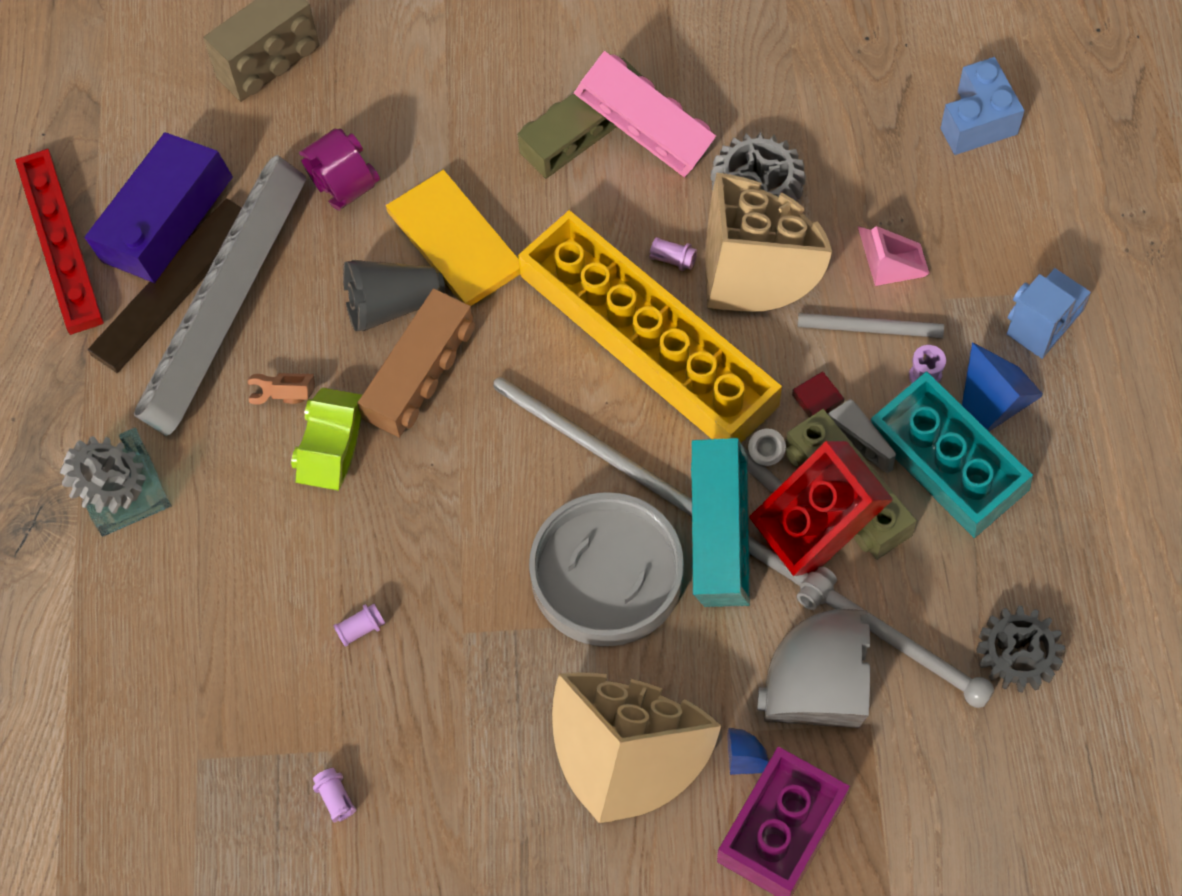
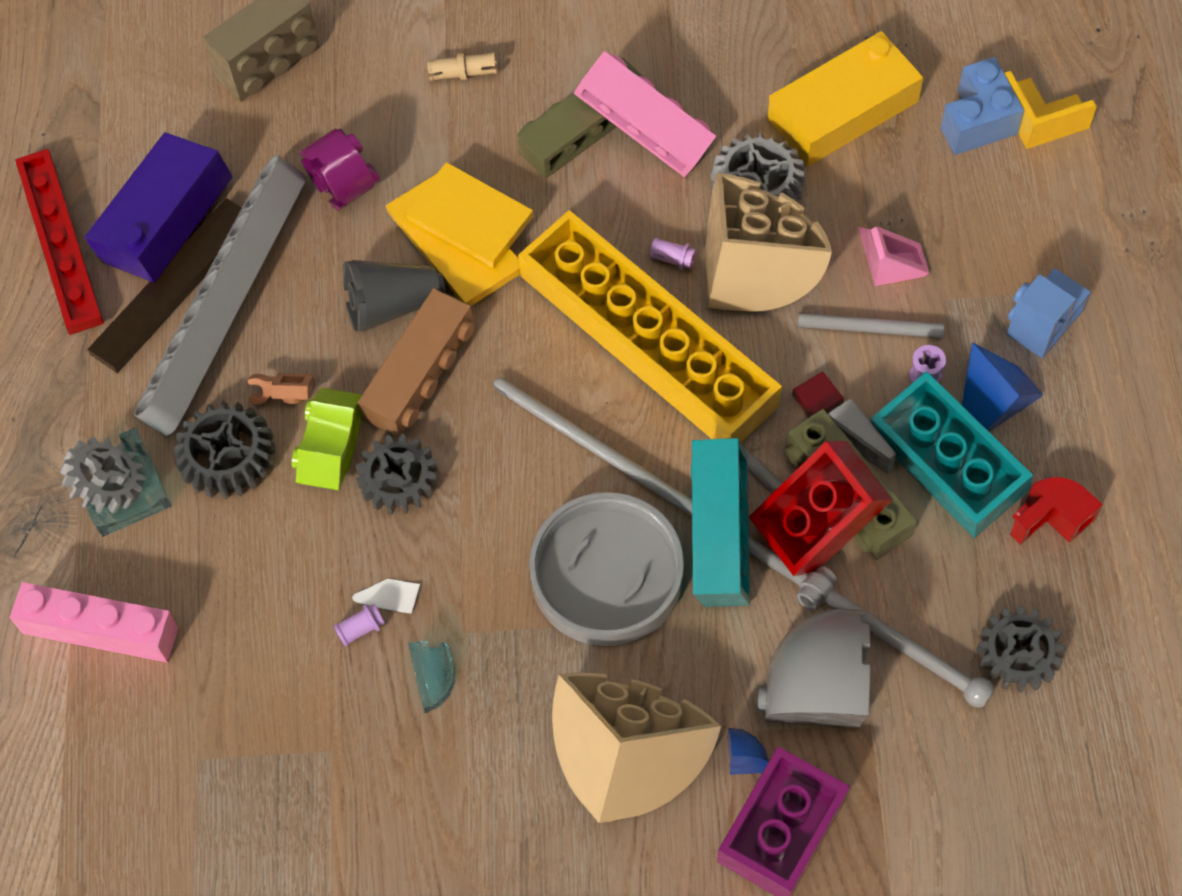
(94, 622): none -> bright pink brick
(231, 461): none -> dark grey gear
(334, 795): lavender pin -> none
(389, 488): none -> dark grey gear
(390, 595): none -> white sticker
(433, 673): none -> clear light blue brick
(462, 66): none -> tan pin
(469, 215): none -> yellow tile
(766, 447): white plate -> none
(844, 98): none -> yellow brick
(1051, 120): none -> yellow panel
(1061, 504): none -> red brick

